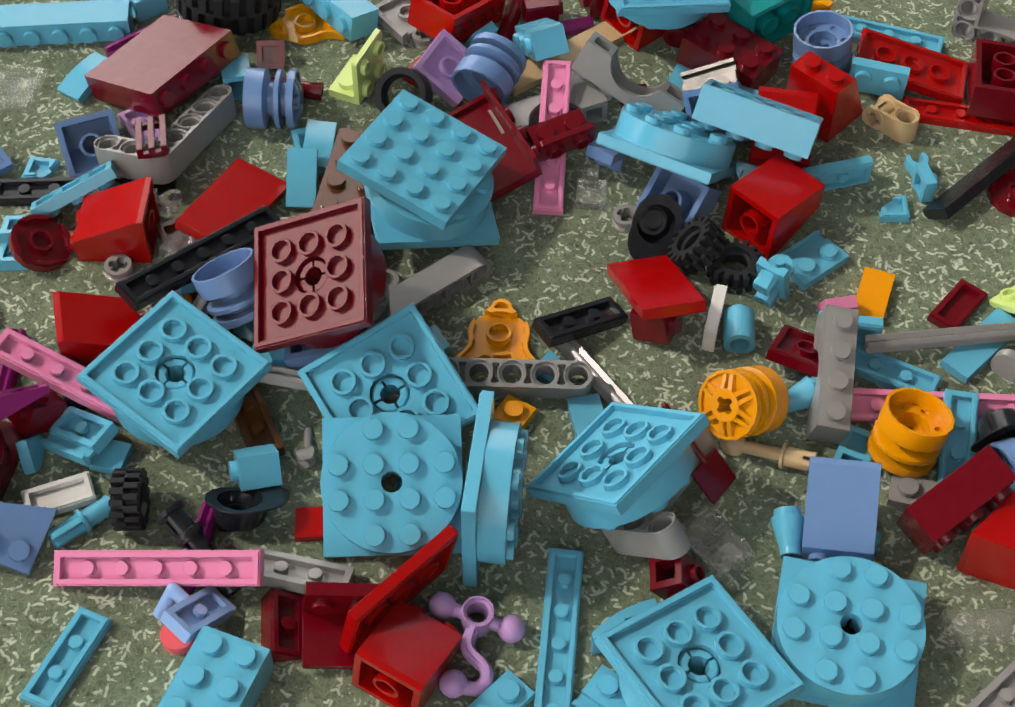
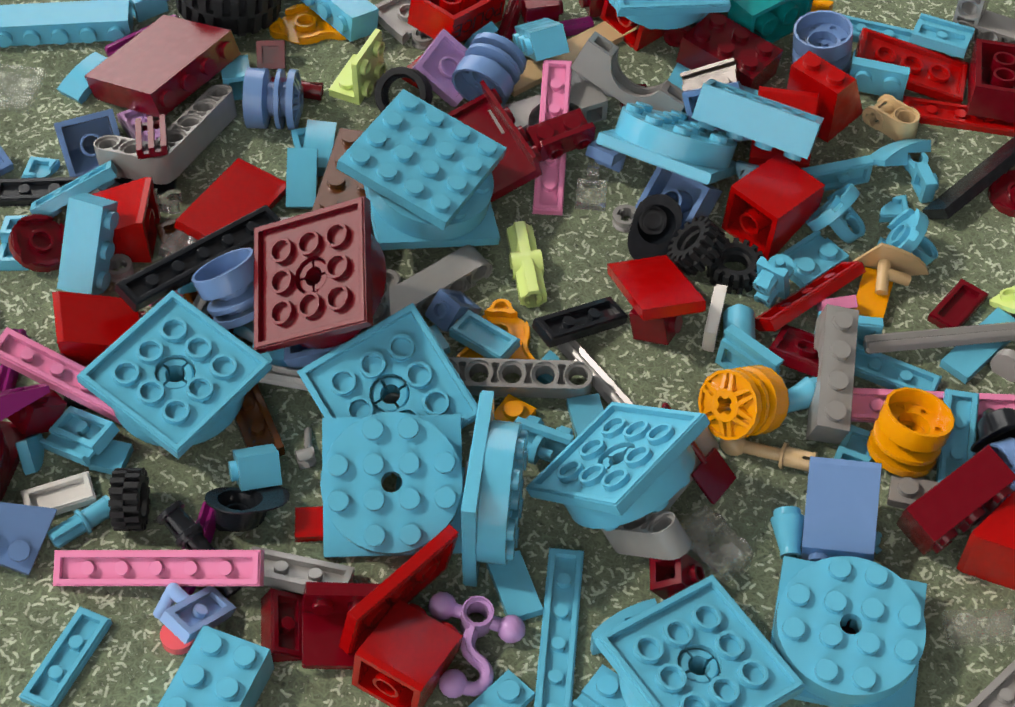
(87, 244): none -> medium azure brick
(448, 307): none -> medium blue bracket
(484, 336): none -> medium azure tile
(515, 588): none -> medium azure tile
(526, 264): none -> yellowish green piece
(544, 441): none -> medium azure hips
(741, 350): none -> medium azure plate
(809, 296): none -> red tile
(838, 213): none -> medium azure tile
(892, 265): none -> tan shield
(897, 152): none -> medium azure slope
(908, 234): none -> medium azure tile
(942, 35): none -> medium azure plate

